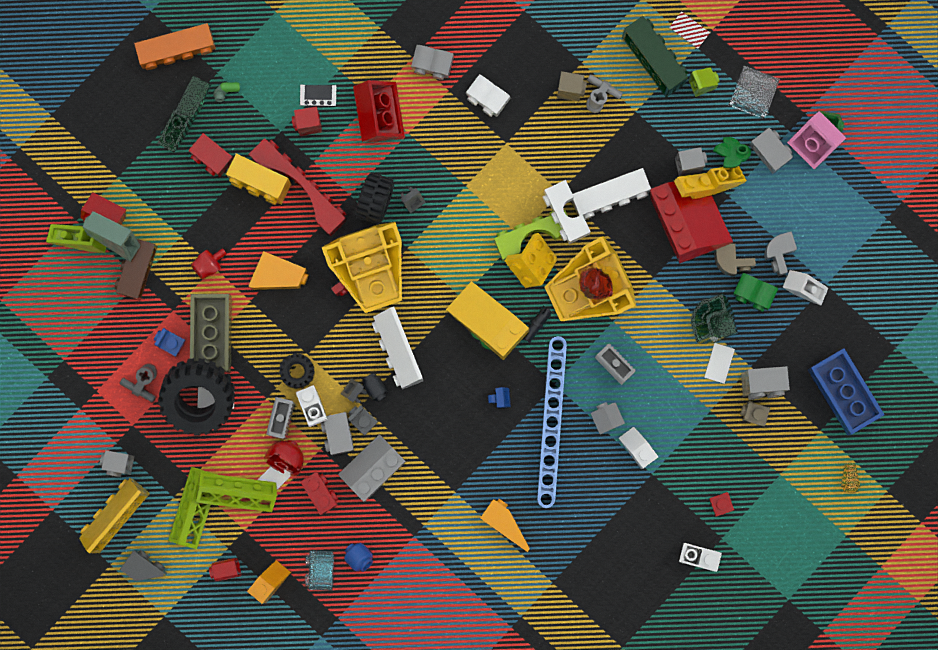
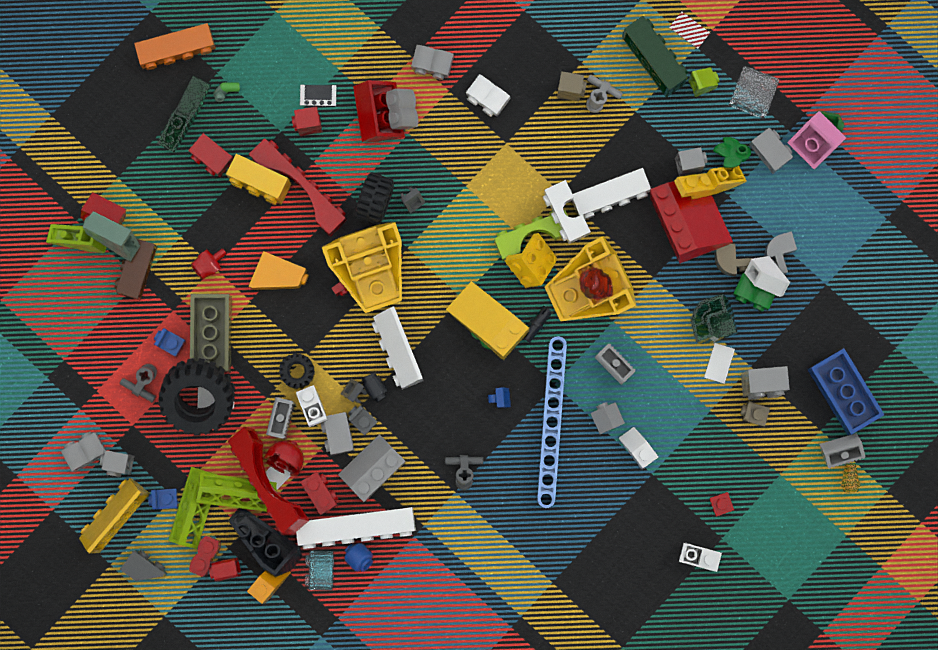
(84, 451): none -> light grey brick
(163, 499): none -> blue bracket
(207, 551): none -> red brick
(249, 451): none -> red arch
(269, 547): none -> black wedge
(356, 526): none -> white brick
(402, 109): none -> light grey brick
(464, 471): none -> dark grey piece
(501, 519): light orange slope -> none
(767, 275): none -> white slope
(805, 287): white slope -> none
(842, 450): none -> light grey brick

